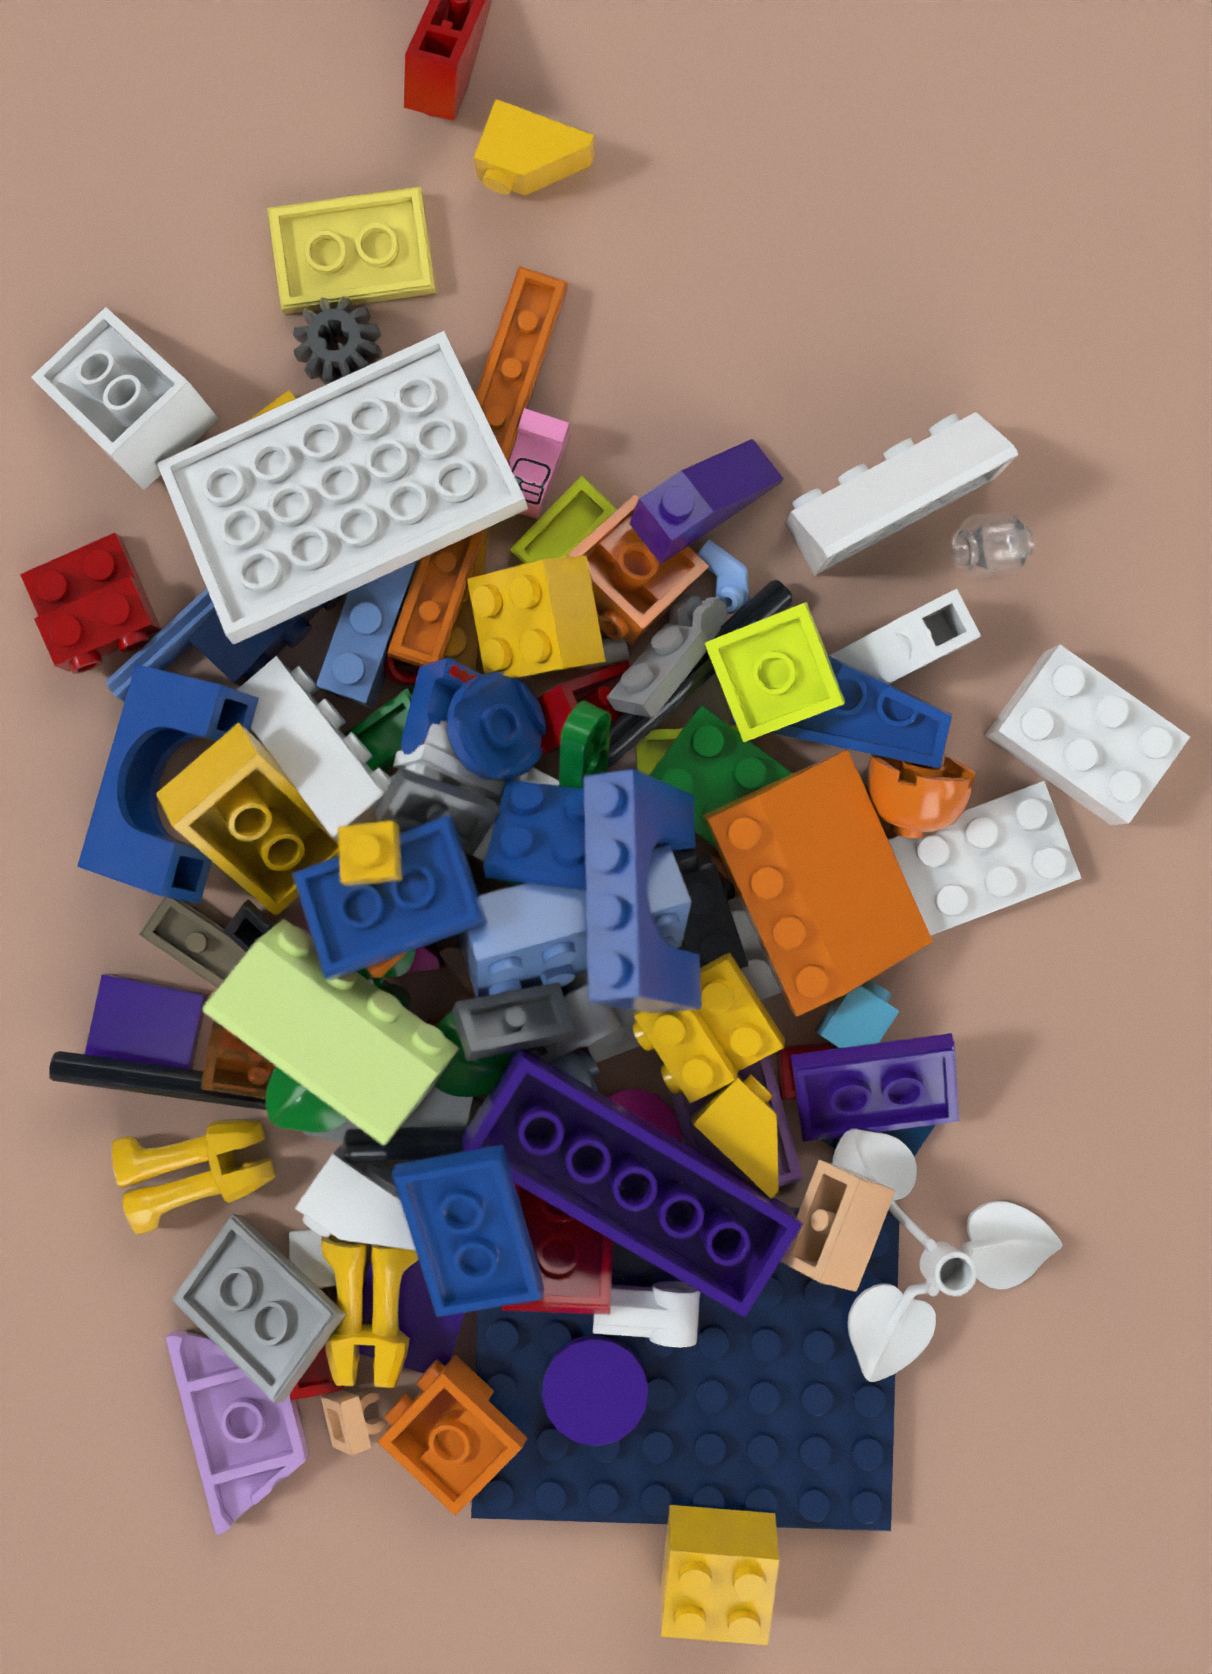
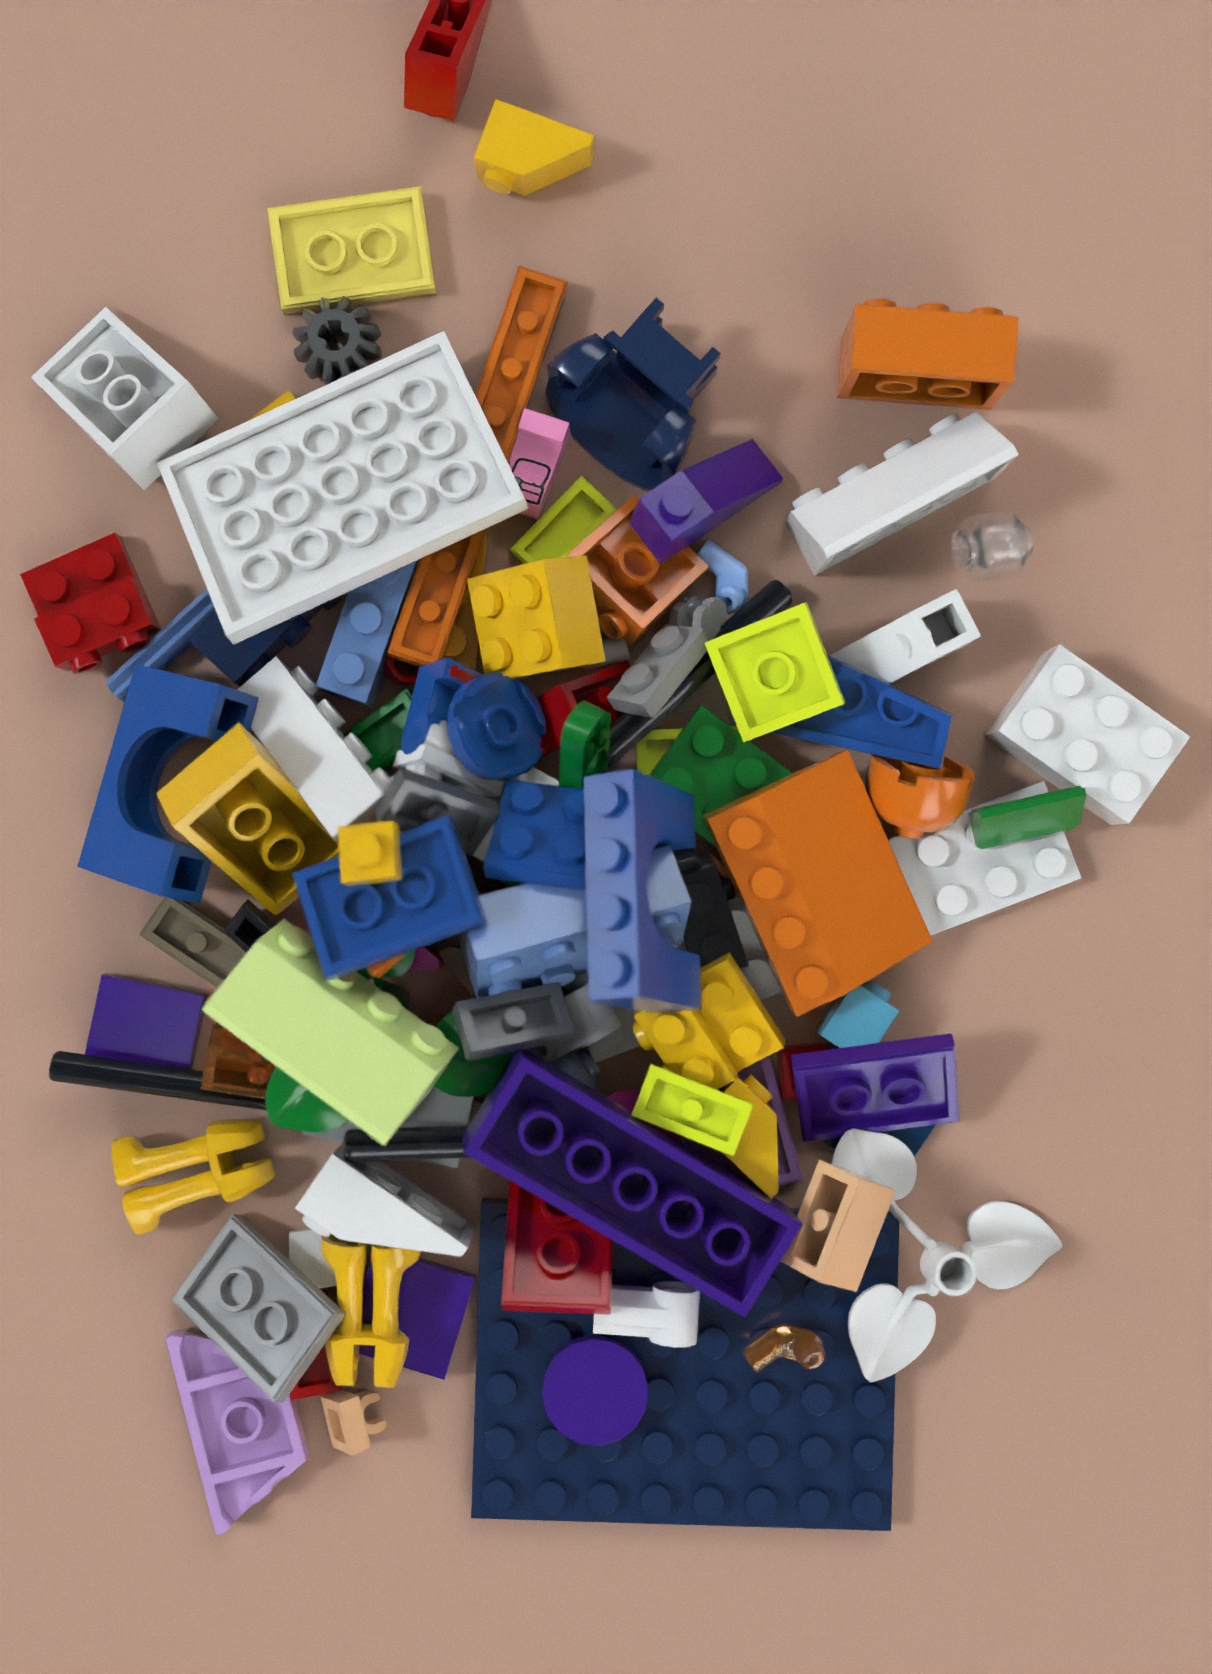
(451, 1434): orange plate -> none
(469, 1230): blue tile -> none
(631, 403): none -> dark blue piece
(692, 1109): none -> neon yellow plate
(719, 1575): yellow brick -> none
(786, 1342): none -> clear orange arm
(927, 355): none -> orange brick
(1027, 817): none -> green slope

